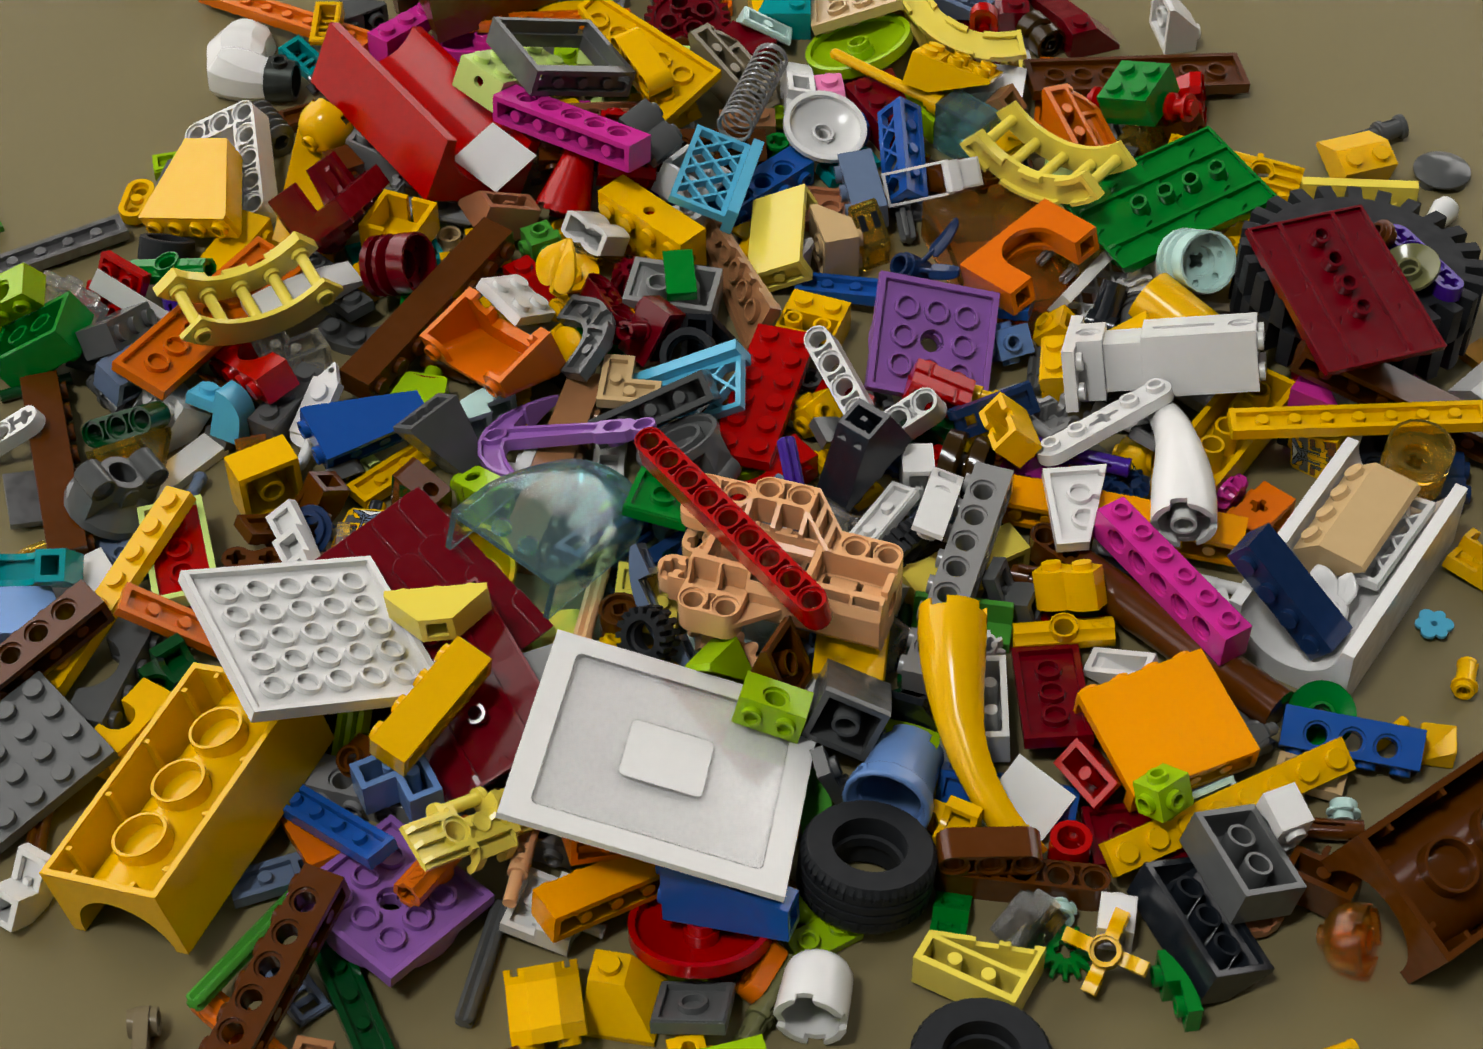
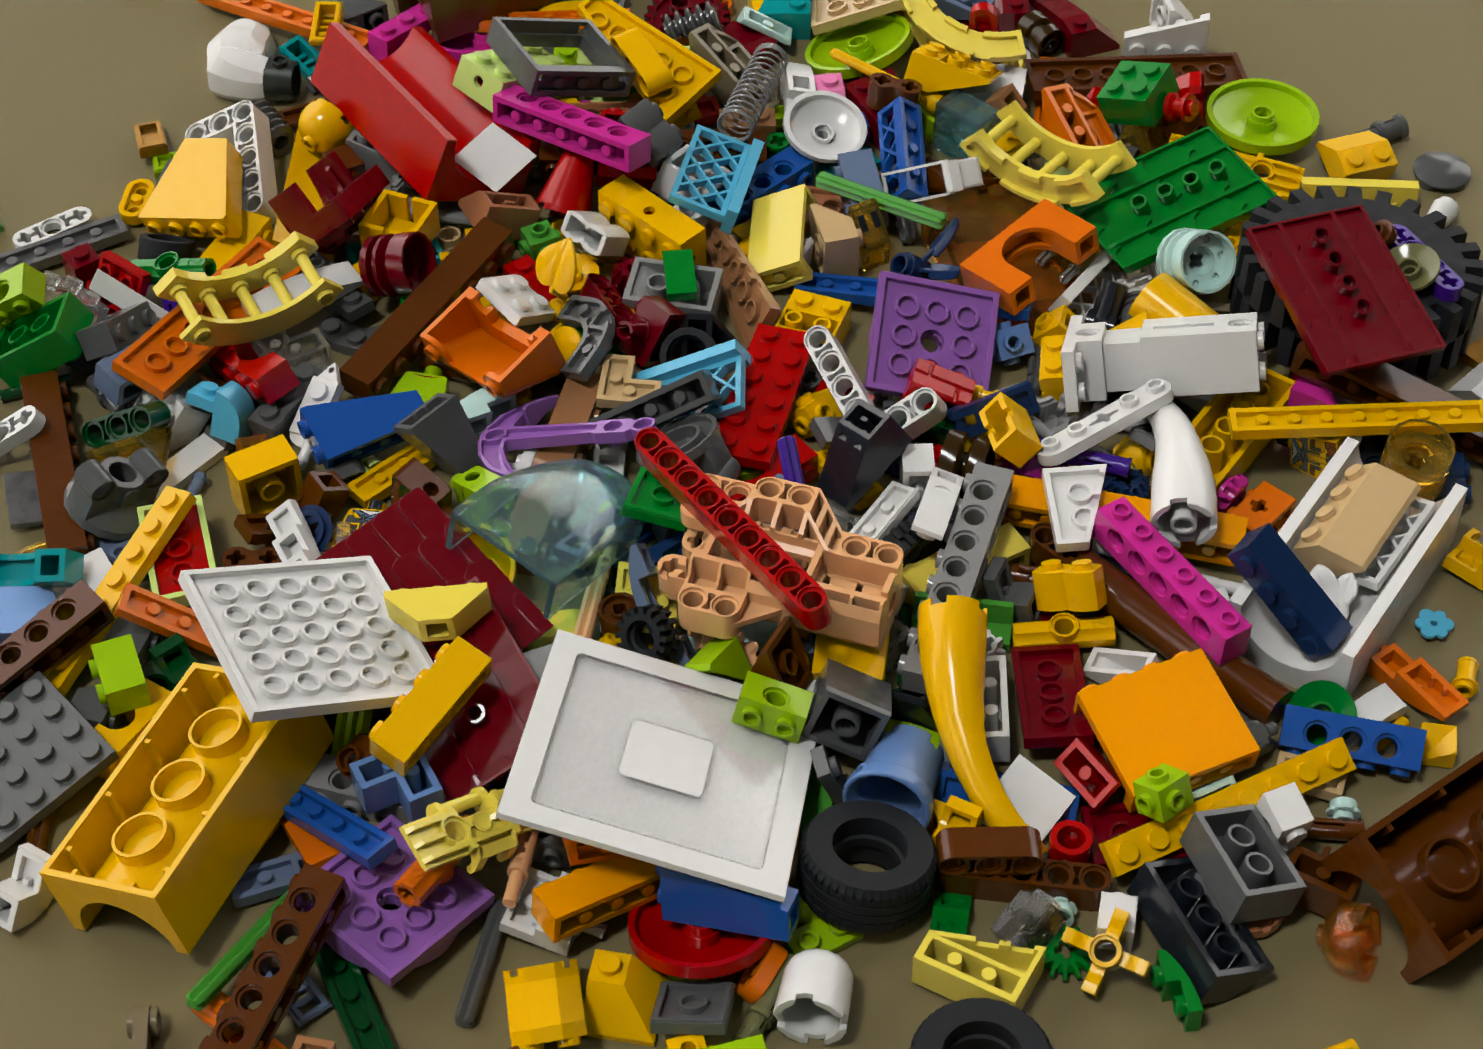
(71, 218): none -> white beam
(81, 262): none -> dark red brick
(120, 675): none -> lime brick
(150, 139): none -> pearl gold tile
(683, 25): none -> dark grey piece
(709, 110): none -> red plate
(885, 89): none -> reddish brown axle
(886, 202): none -> bright green axle
(1178, 38): none -> white wing
(1262, 116): none -> lime dish
(1378, 705): none -> white slope
(1416, 682): none -> orange slope

